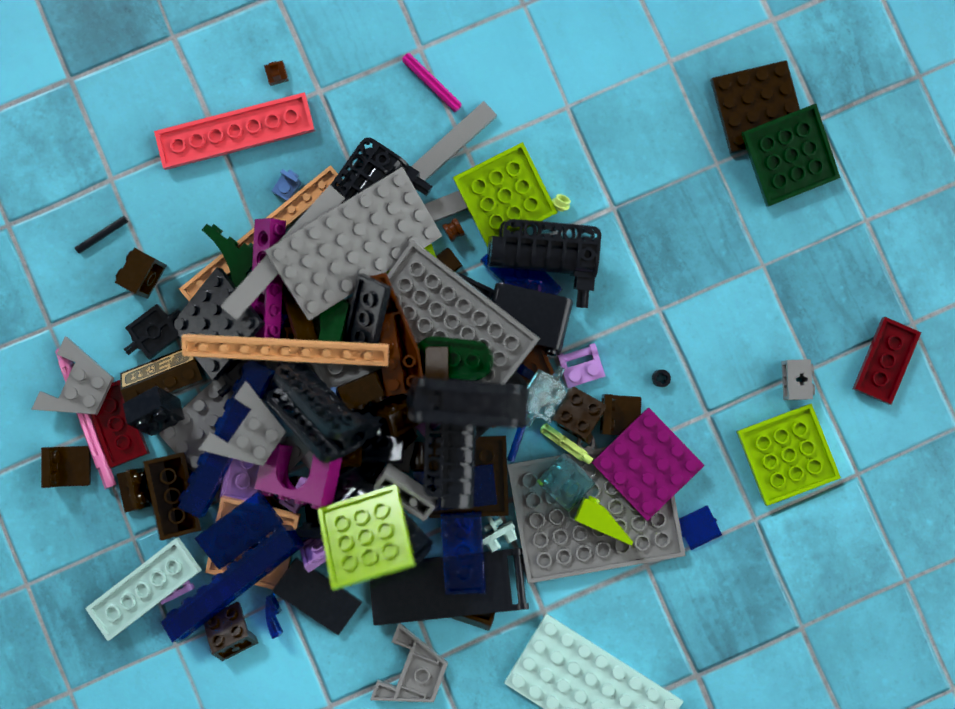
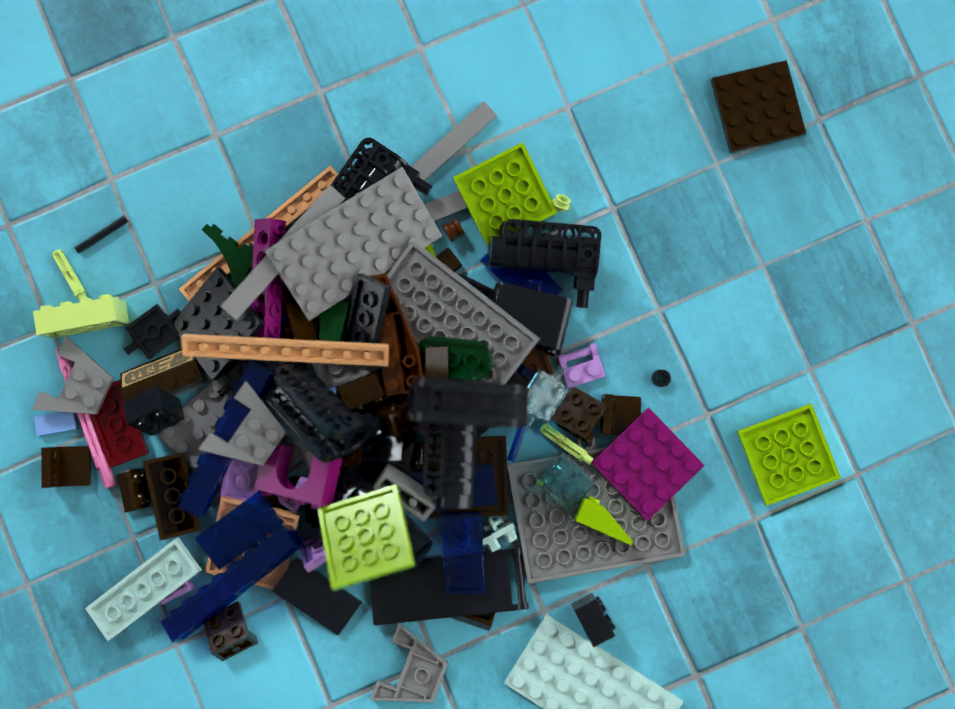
(55, 423): none -> light blue tile
(69, 274): none -> yellowish green piece
(80, 317): none -> yellowish green brick
(140, 273): dark brown brick -> none
(234, 131): coral plate -> none
(272, 608): clear blue slope -> none
(276, 72): reddish brown tile -> none
(287, 185): medium blue bracket -> none
(431, 82): dark pink axle -> none
(594, 622): none -> black brick
(699, 527): clear blue piece -> none
(790, 155): dark green plate -> none
(797, 369): light grey brick -> none
(886, 360): dark red plate -> none

